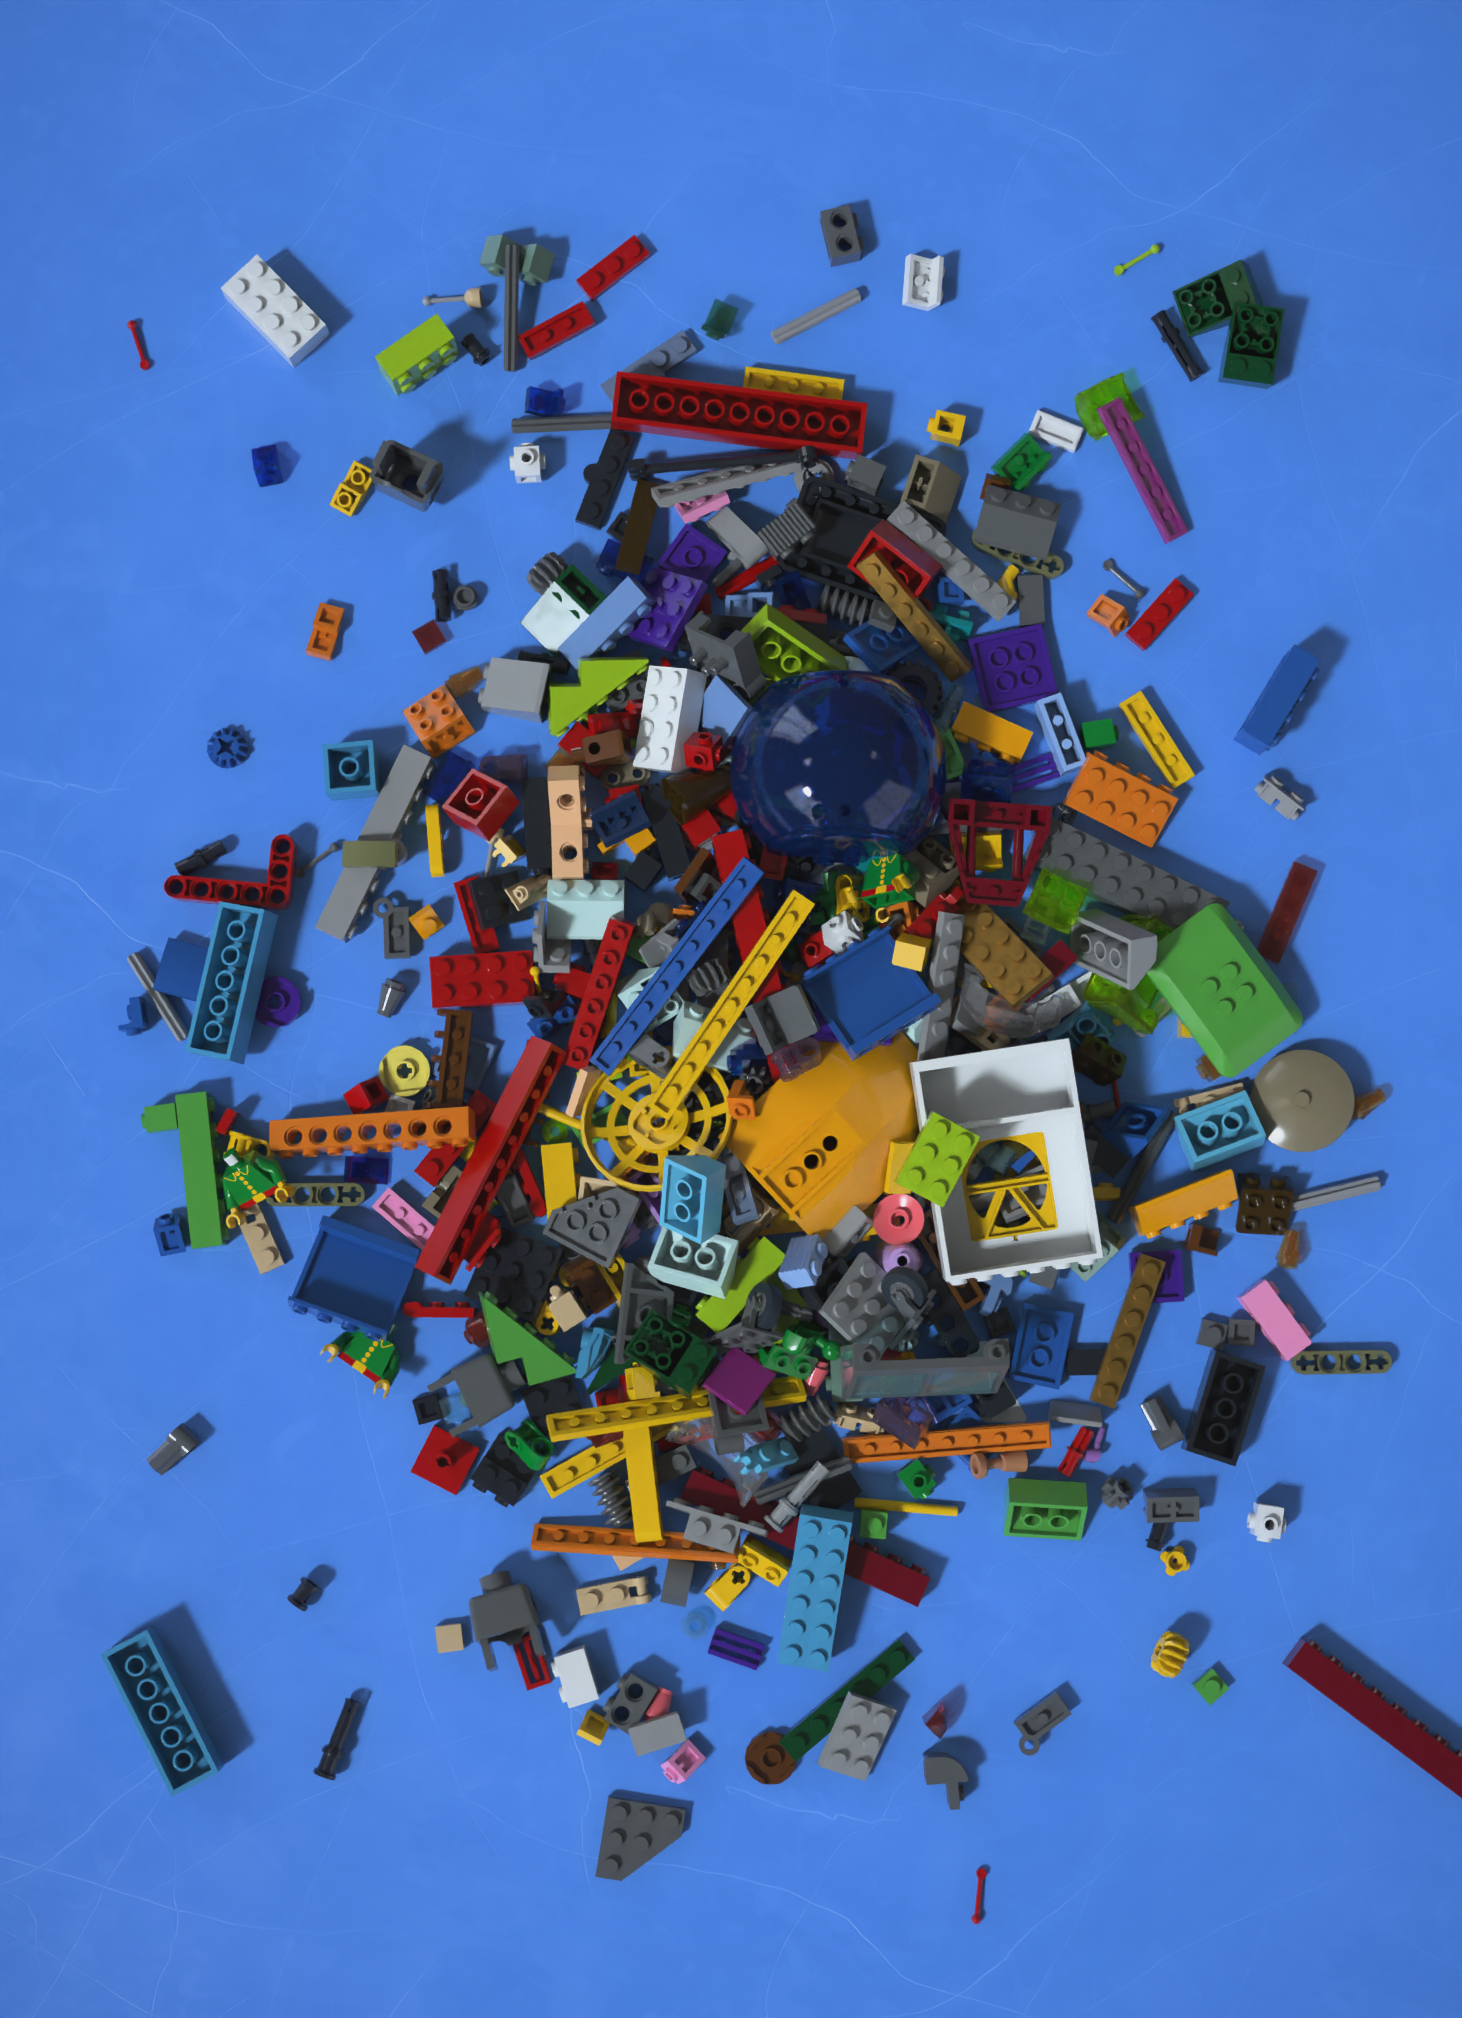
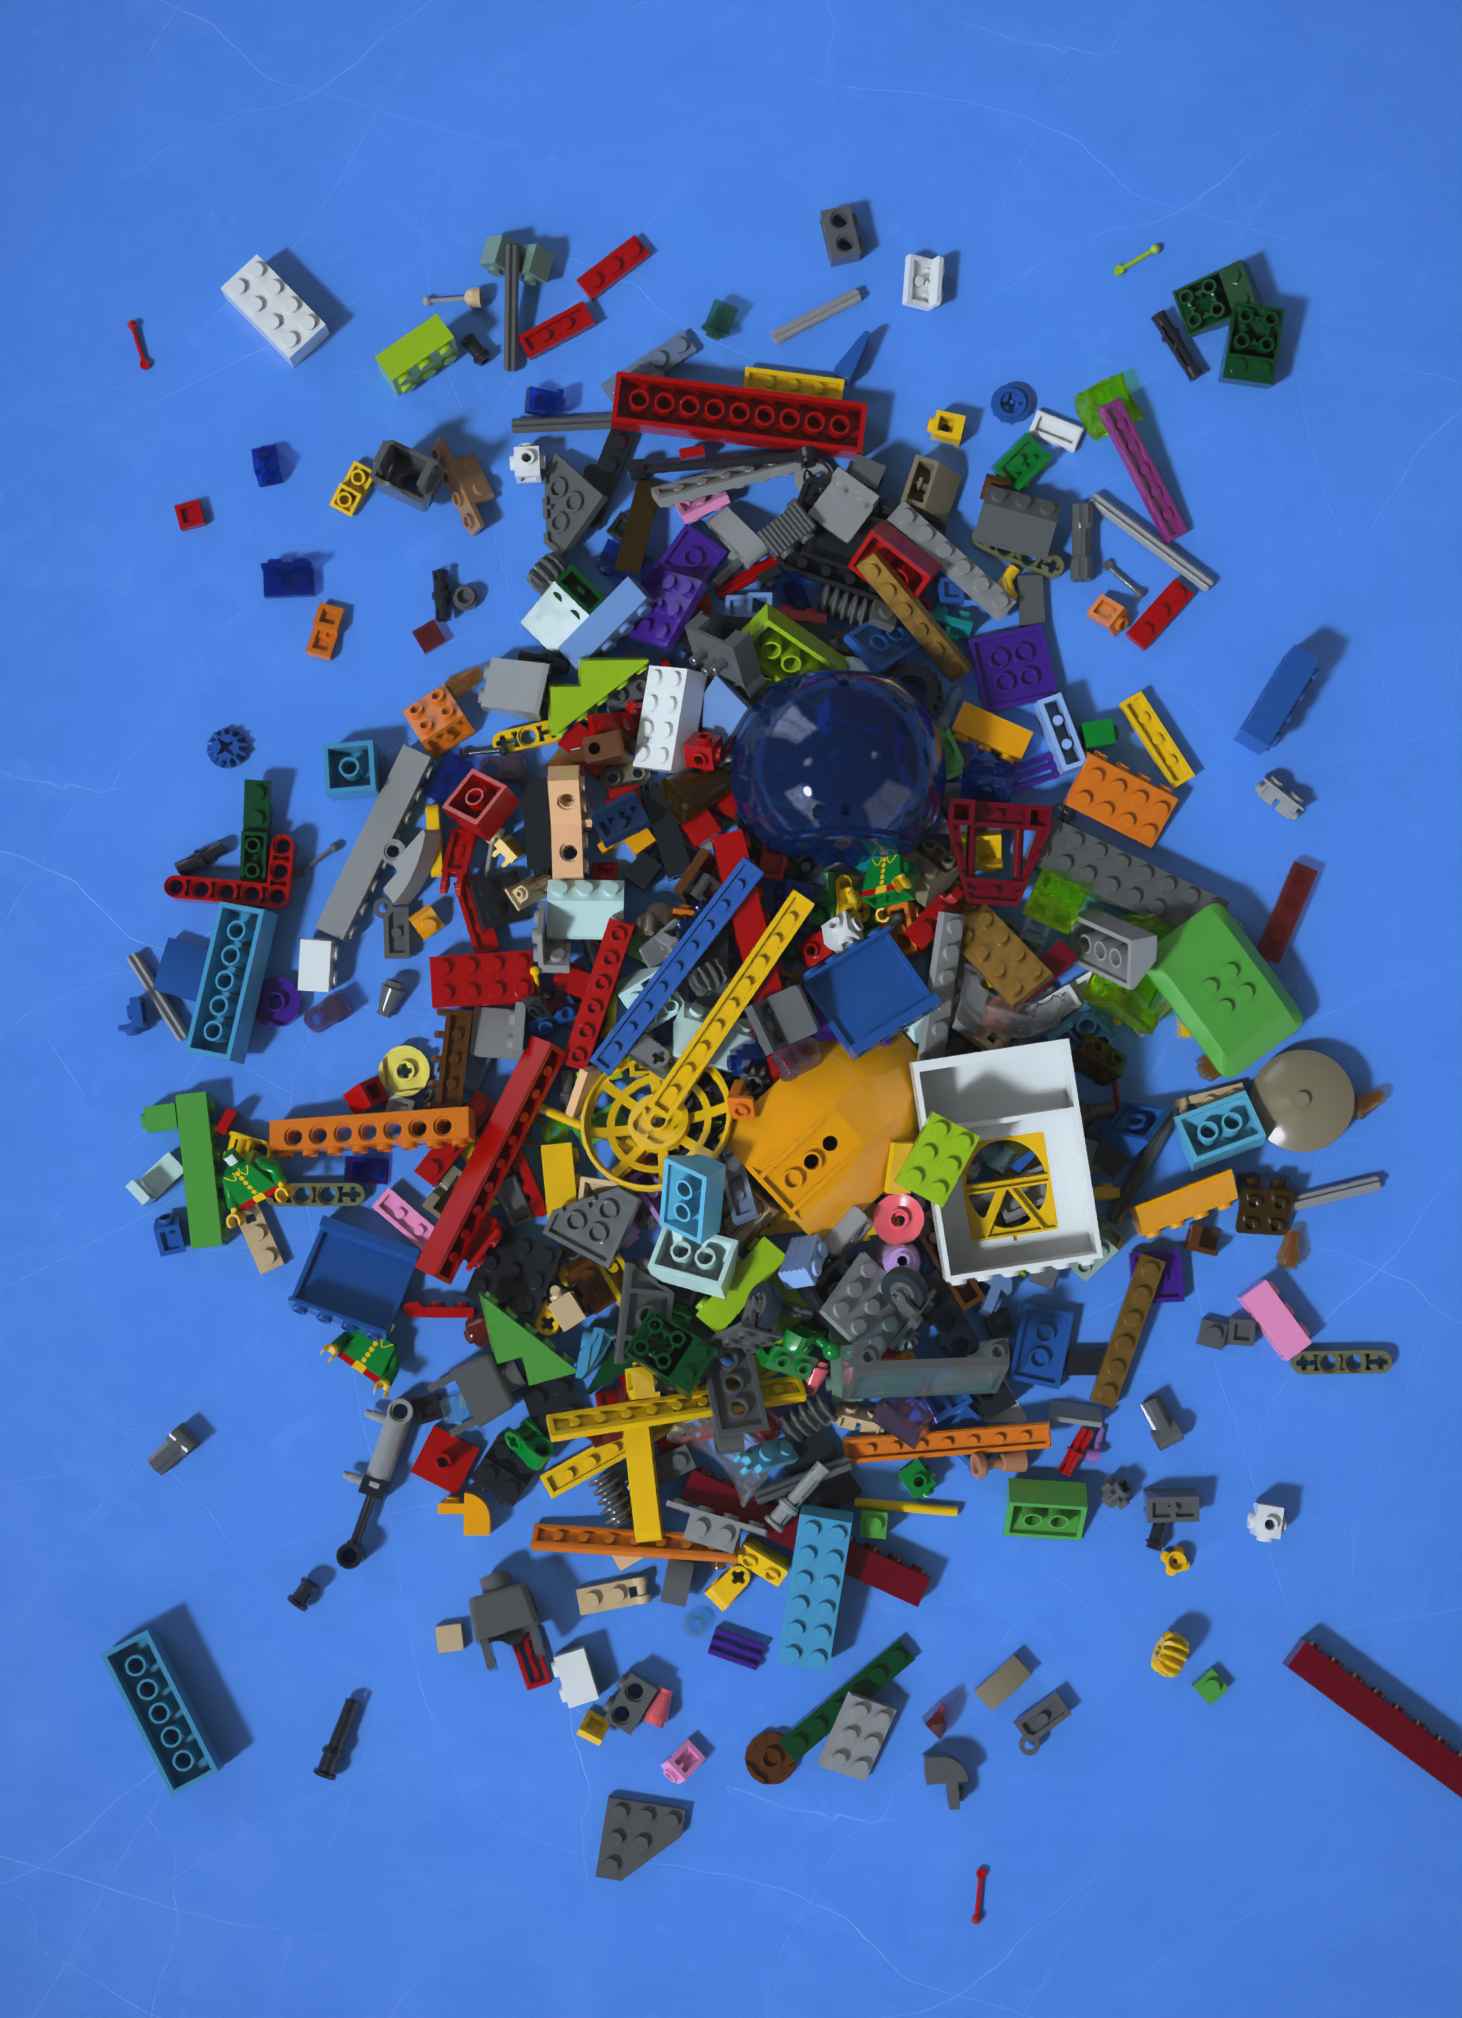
(156, 1180): none -> light aqua bracket
(190, 515): none -> red tile
(256, 831): none -> dark green slope
(288, 578): none -> clear blue bracket
(317, 964): none -> white brick
(332, 1008): none -> clear purple piece
(370, 854): olive slope -> none
(378, 1476): none -> light grey piece
(413, 867): none -> light grey slope
(457, 859): none -> red hinge
(465, 483): none -> medium nougat bracket
(465, 753): none -> black hinge
(475, 1510): none -> light orange brick
(498, 1032): none -> light grey bracket
(508, 734): none -> yellow beam
(566, 1086): none -> dark grey axle
(568, 505): none -> dark grey plate
(657, 1733): light grey panel -> none
(692, 453): none -> red tile
(739, 1380): magenta tile -> none
(844, 505): none -> light grey bracket
(850, 362): none -> blue slope
(911, 951): yellow panel -> none
(1003, 1682): none -> dark tan slope
(1018, 395): none -> blue gear
(1081, 524): none -> dark grey axle
(1151, 542): none -> light grey axle
(1223, 1407): black brick -> none

